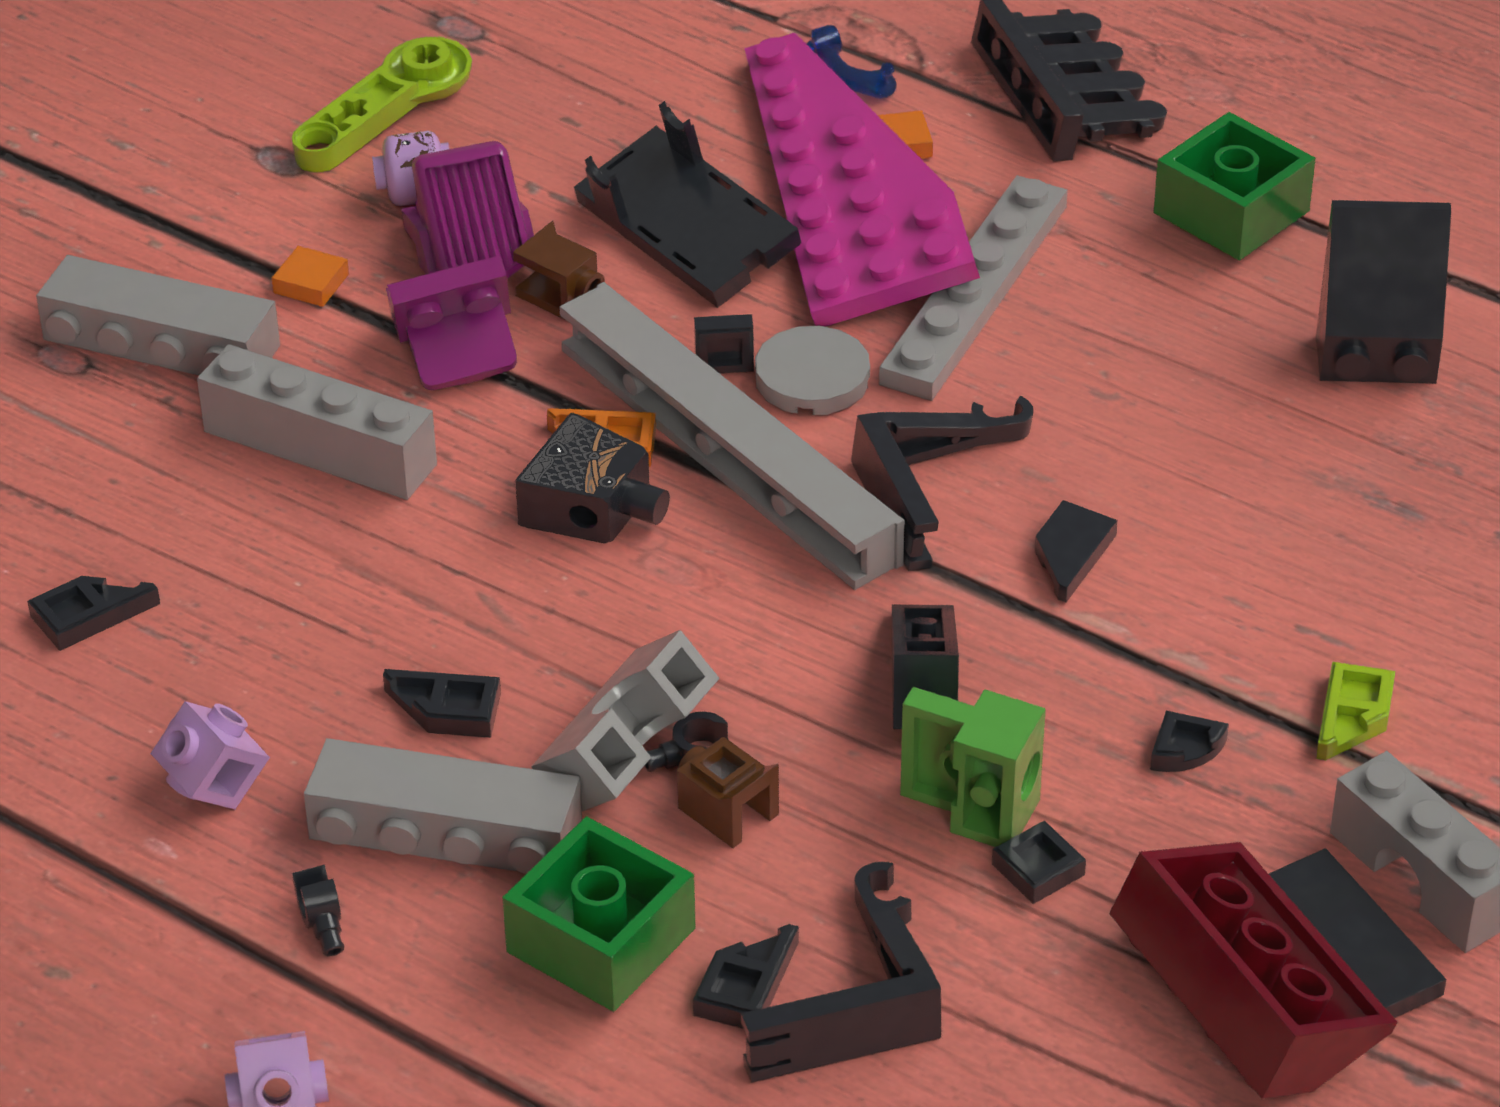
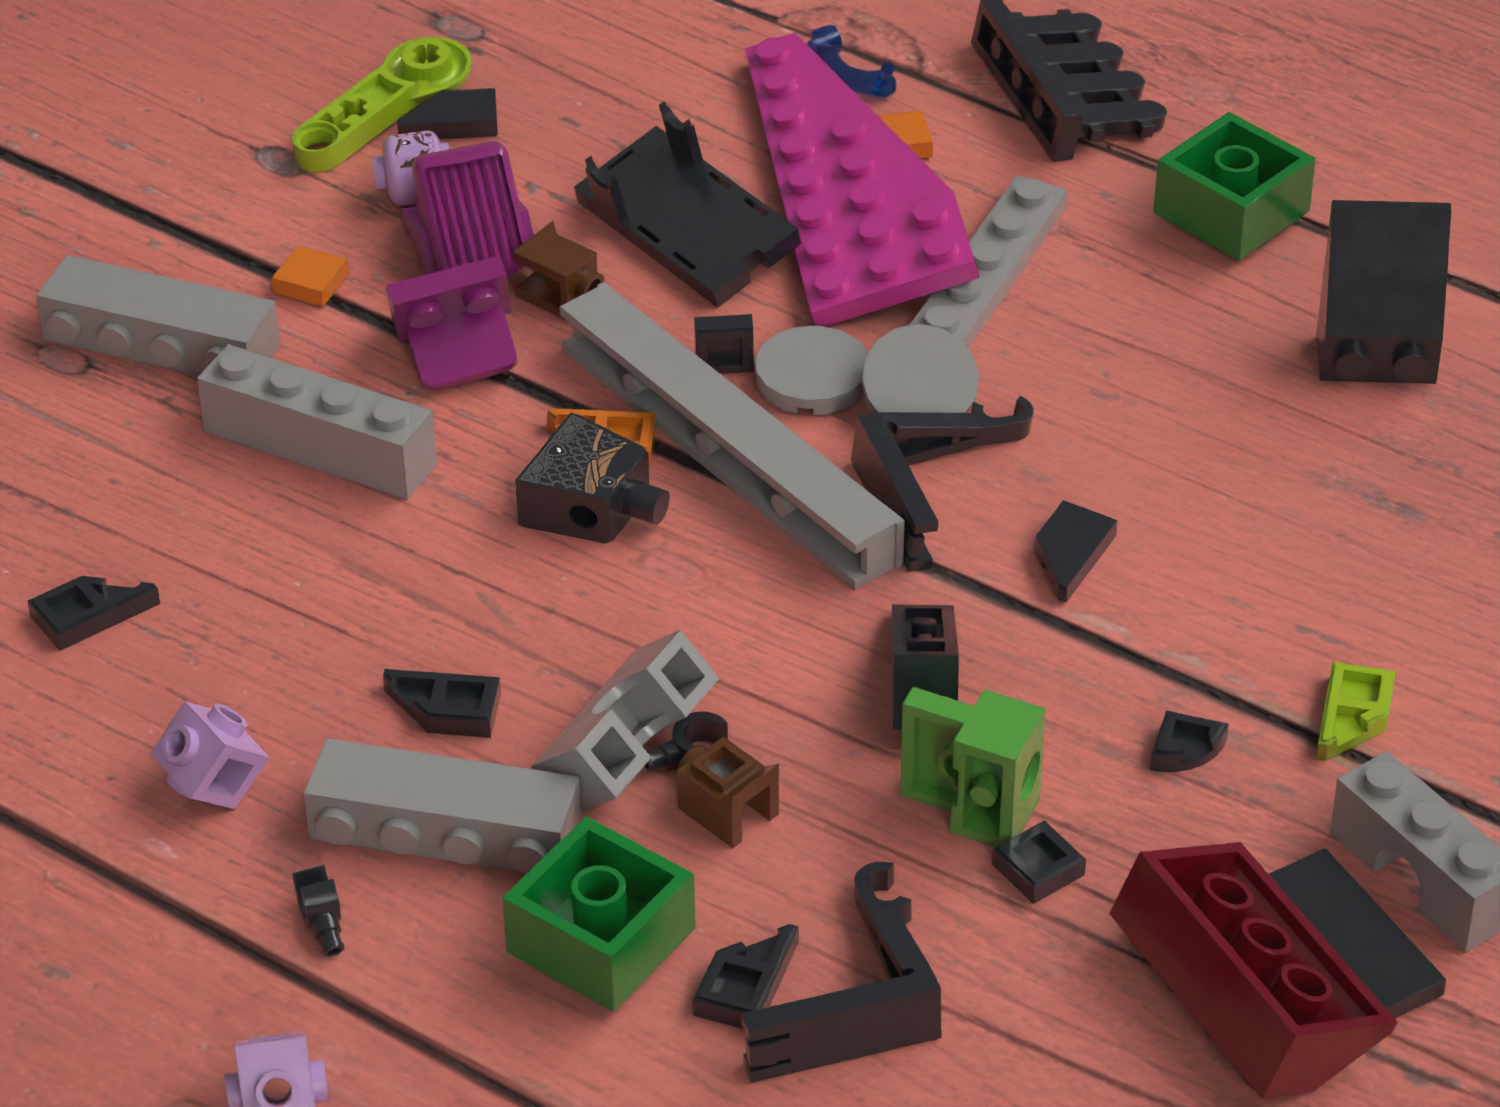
(454, 114): none -> black tile
(920, 372): none -> light grey tile

